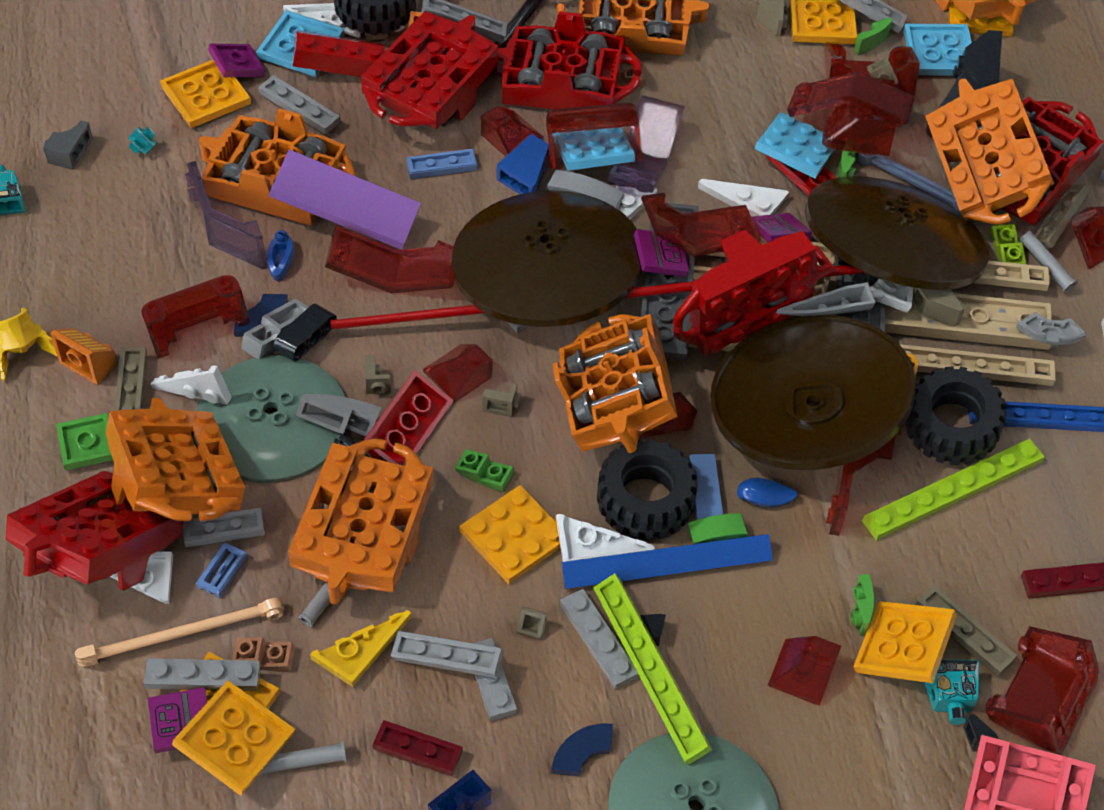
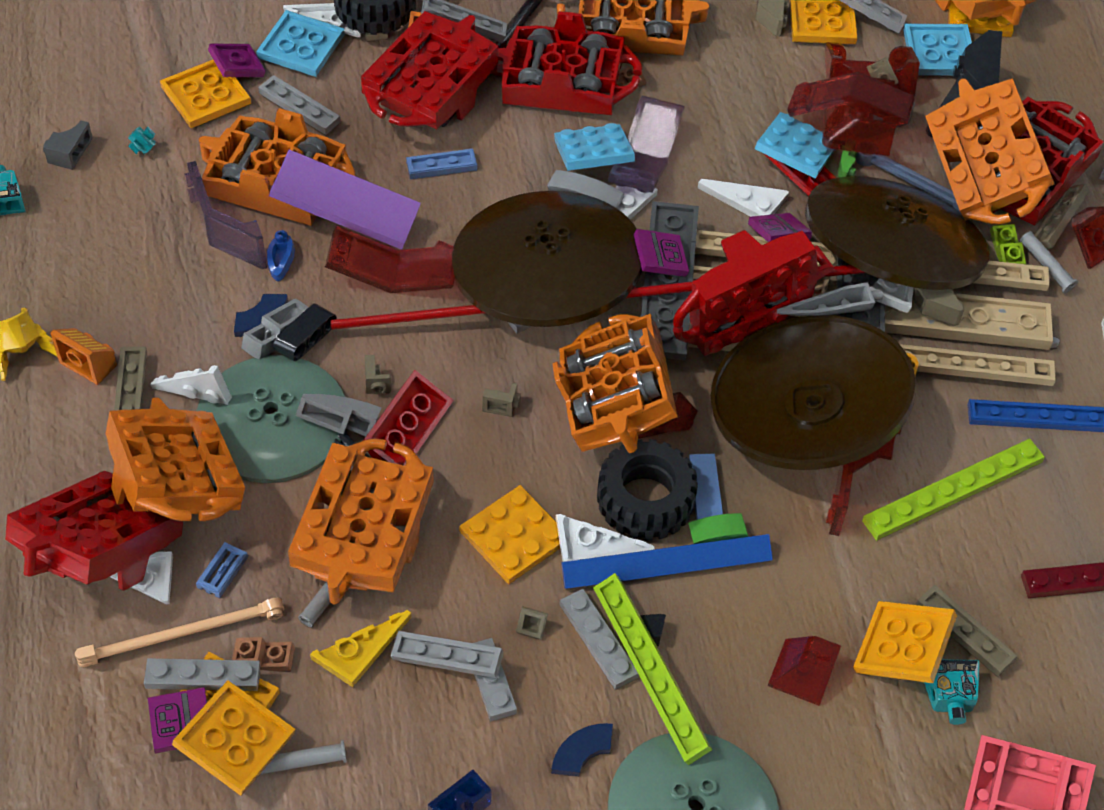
(84, 441): bright green plate -> none
(192, 306): clear red windscreen -> none
(225, 528): light grey plate -> none
(334, 53): red slope -> none
(417, 747): dark red plate -> none
(461, 370): clear red slope -> none
(480, 469): bright green slope -> none
(505, 129): clear red slope -> none
(524, 165): blue slope -> none
(592, 119): clear red windscreen -> none
(697, 231): clear red windscreen -> none
(765, 492): blue arm -> none
(864, 604): bright green slope -> none
(874, 37): bright green slope -> none
(950, 442): black tyre -> none
(974, 729): black slope -> none
(1047, 689): clear red windscreen -> none
(1051, 331): light grey tile -> none

